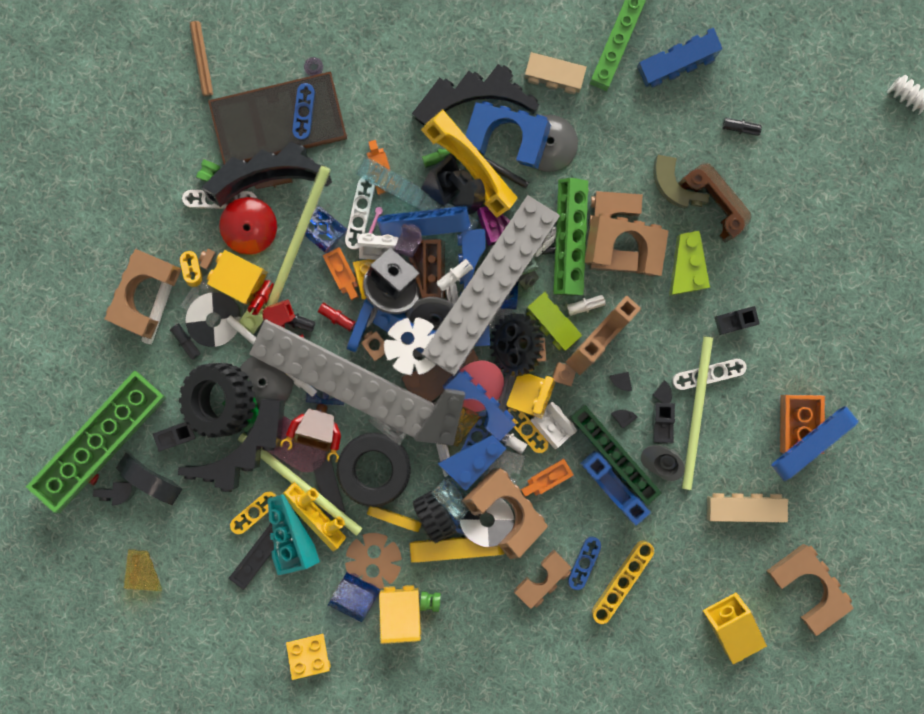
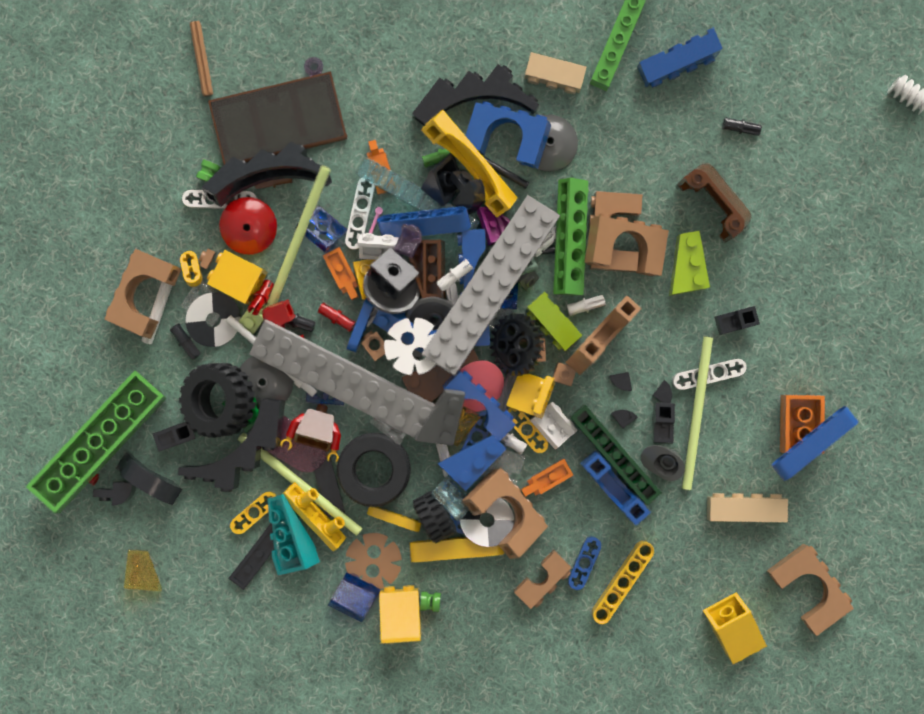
(308, 656): yellow hinge -> none
(310, 97): blue beam -> none
(670, 189): olive arch -> none

